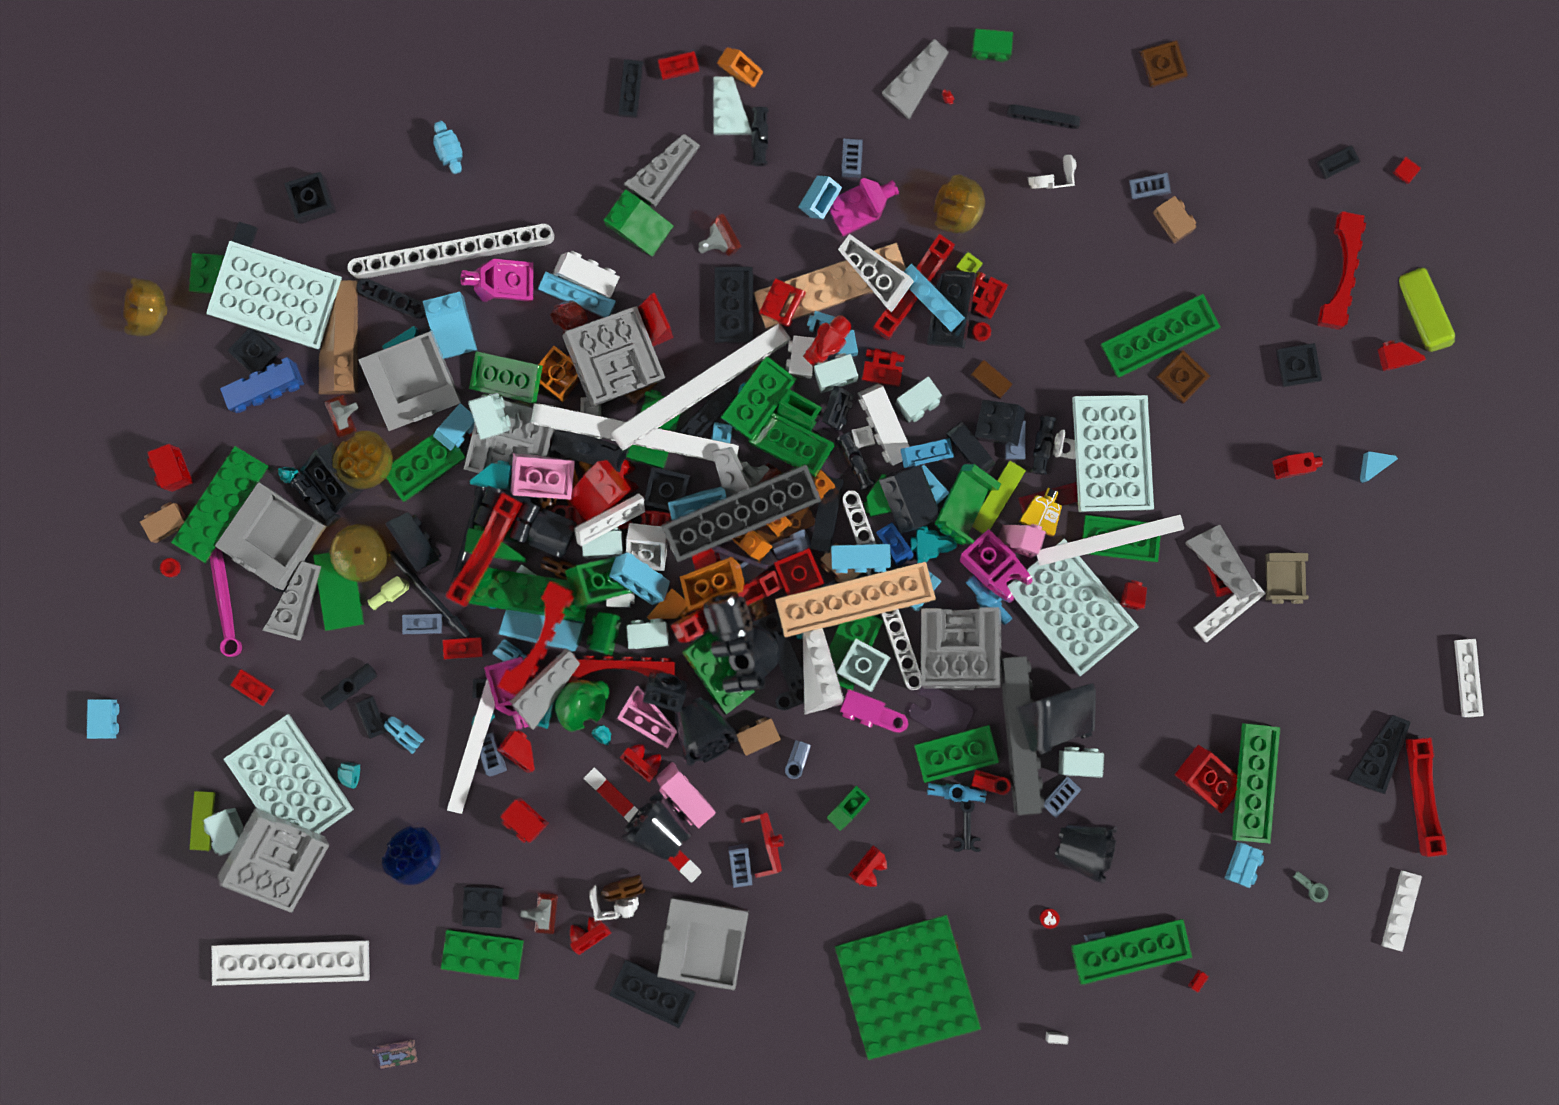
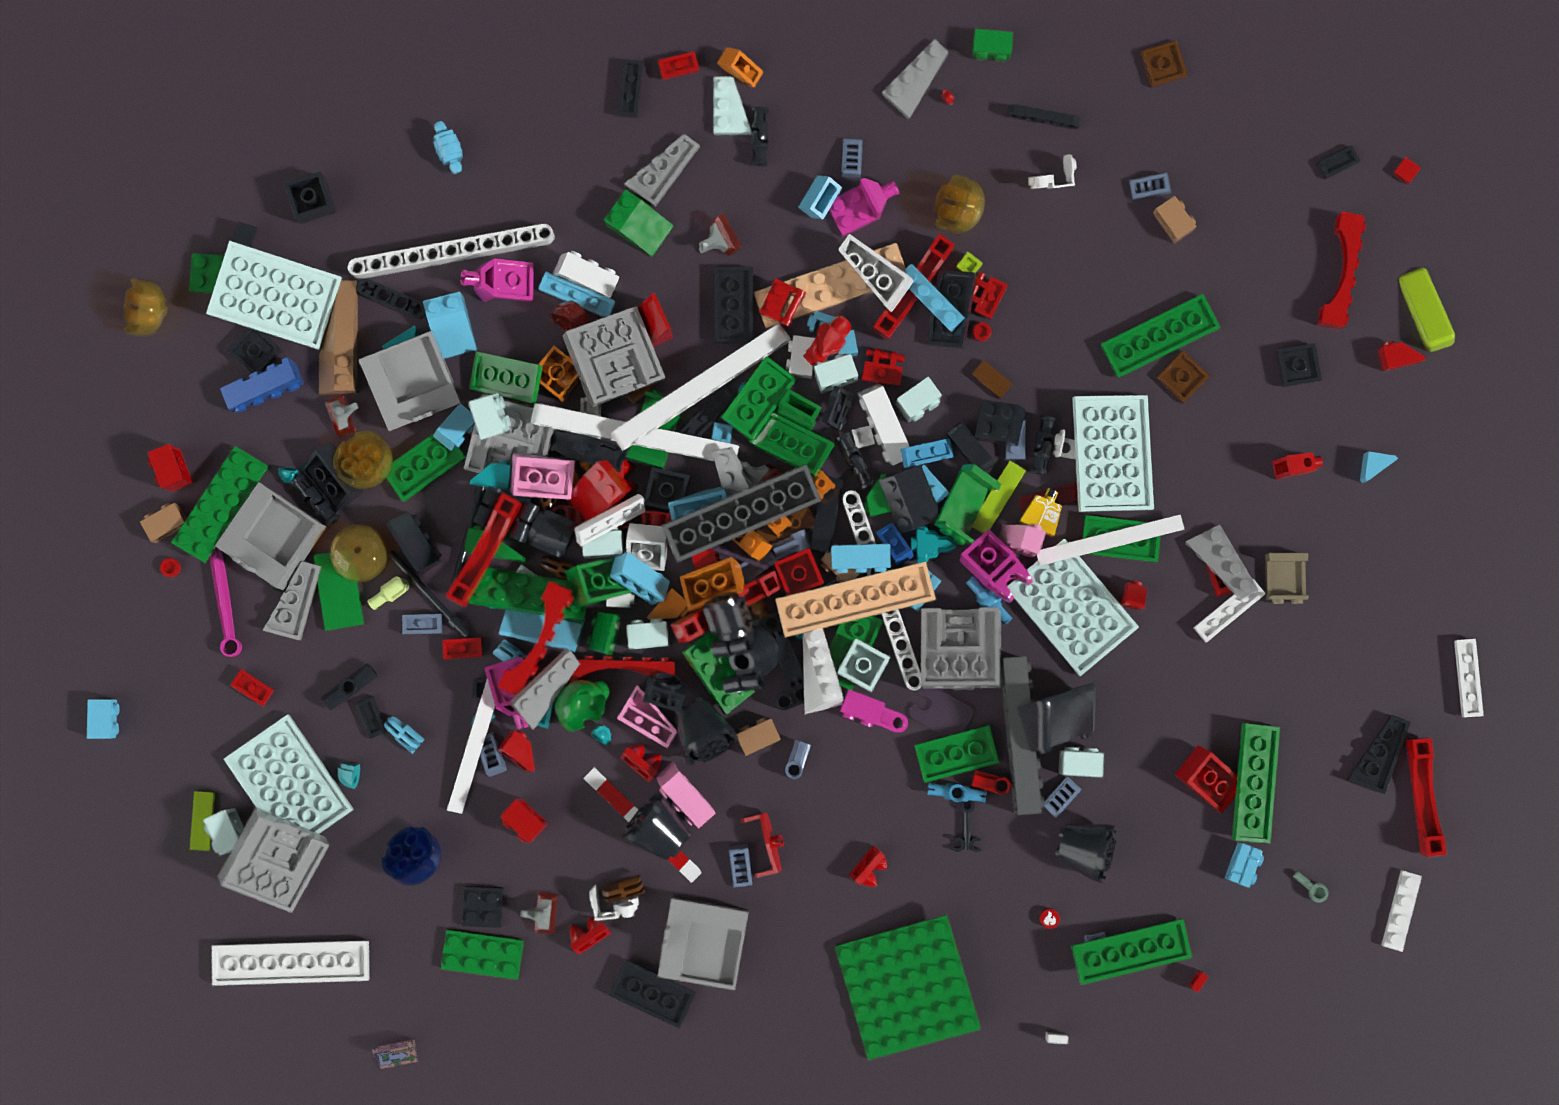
(848, 808): green slope -> none

